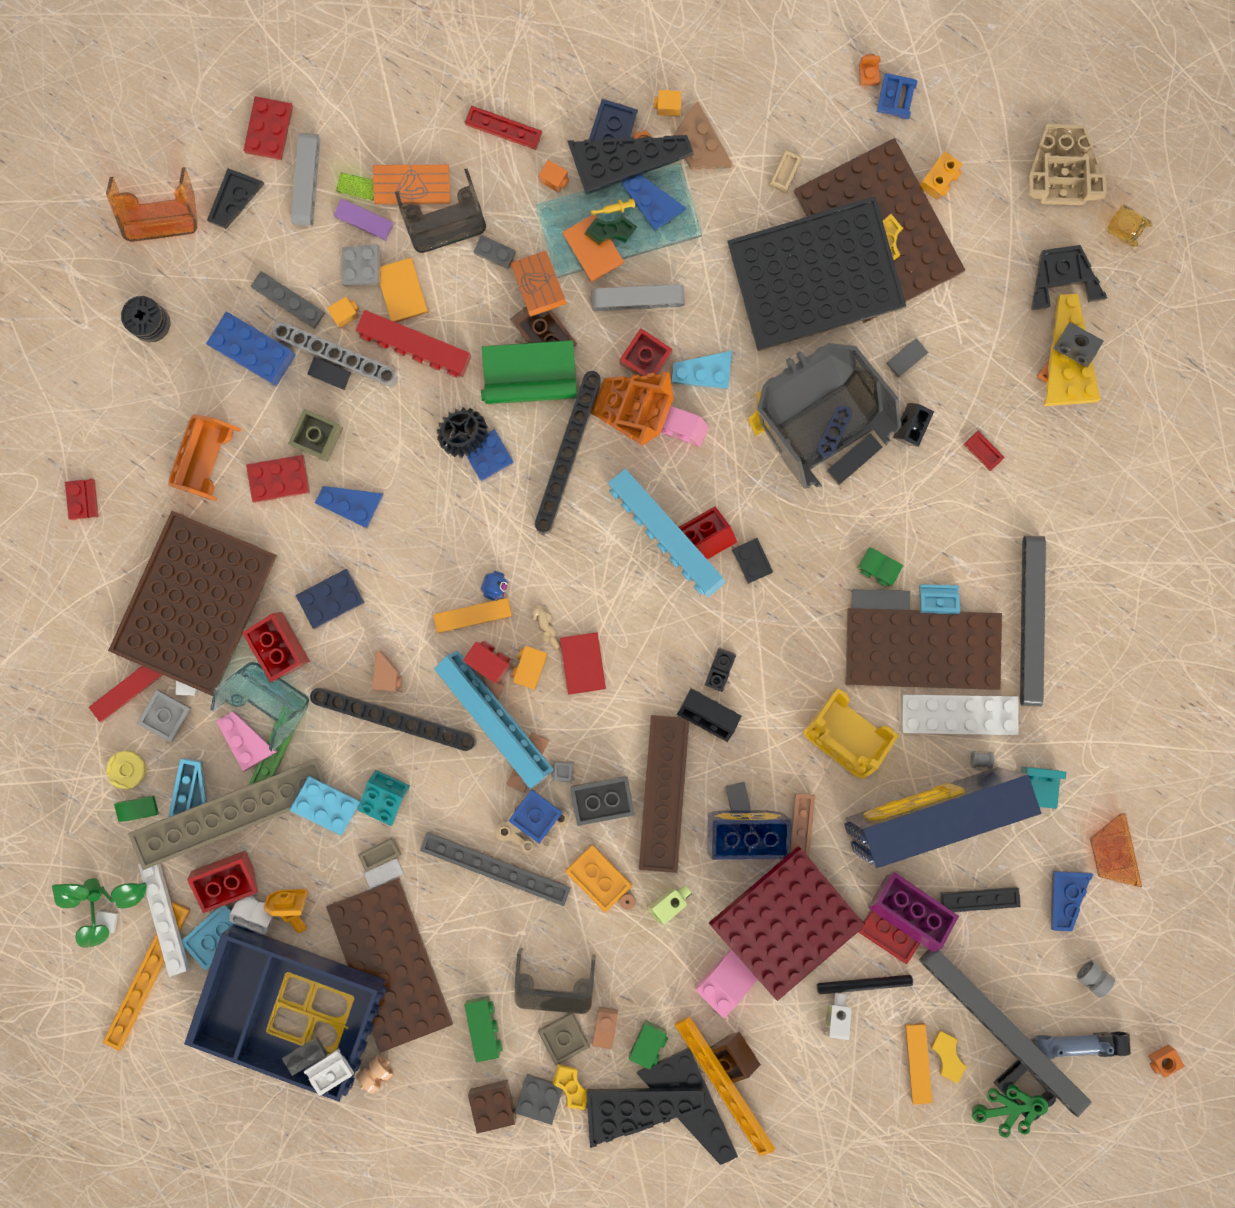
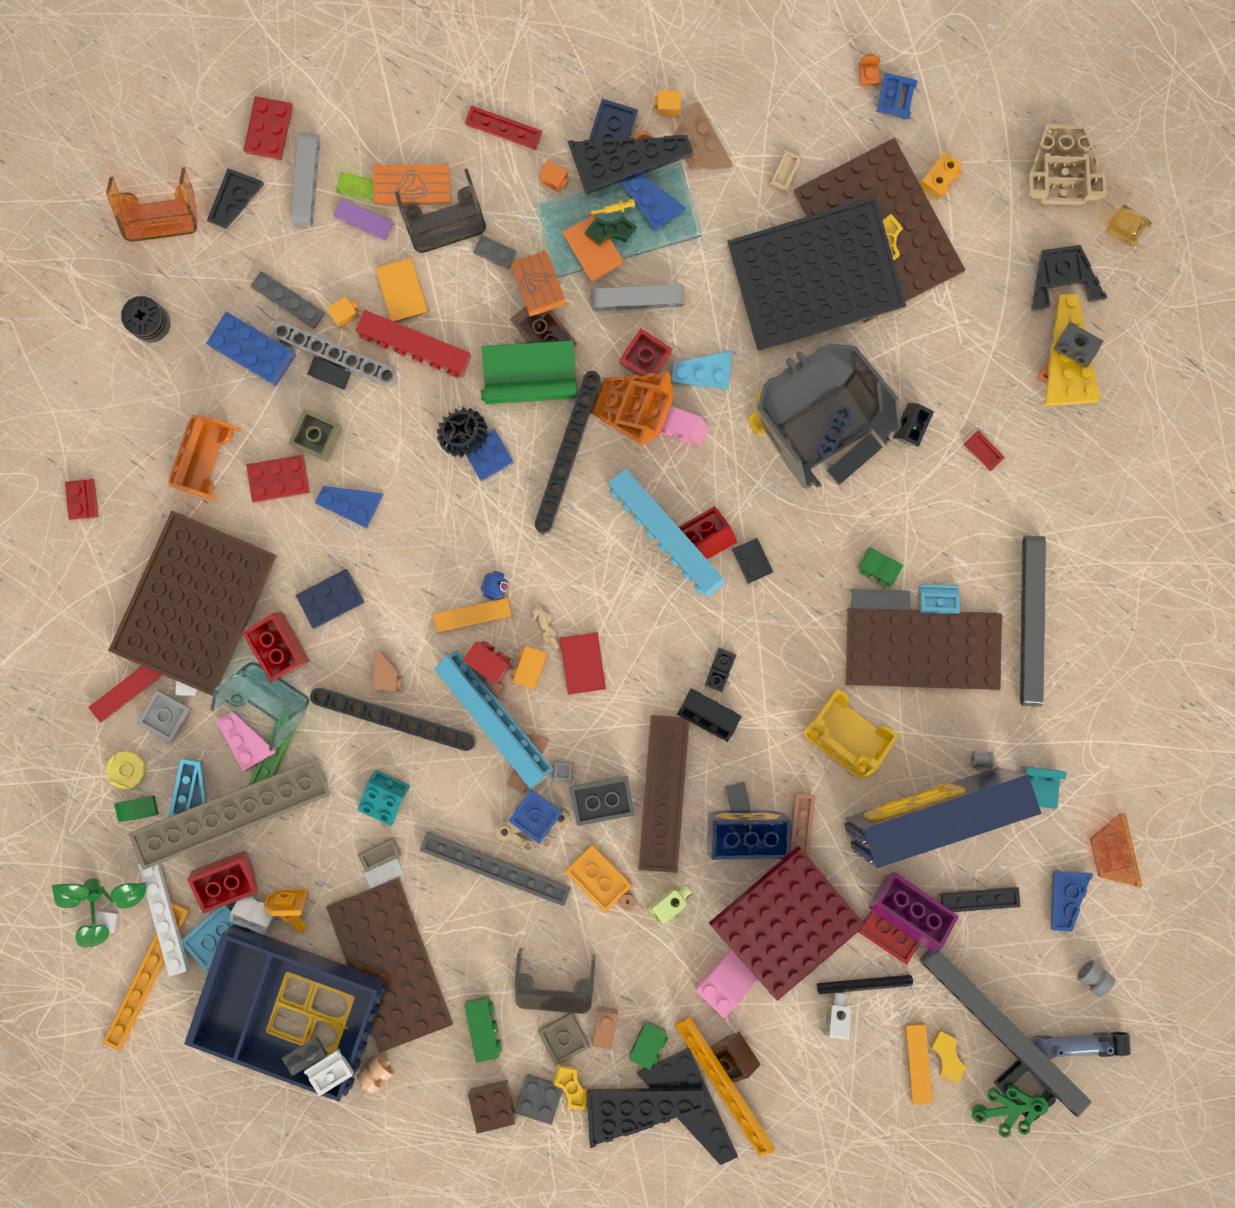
(324, 805): medium azure plate -> none
(361, 265): light grey plate -> none
(907, 357): dark grey tile -> none
(960, 714): white plate -> none
(1174, 1061): orange brick -> none

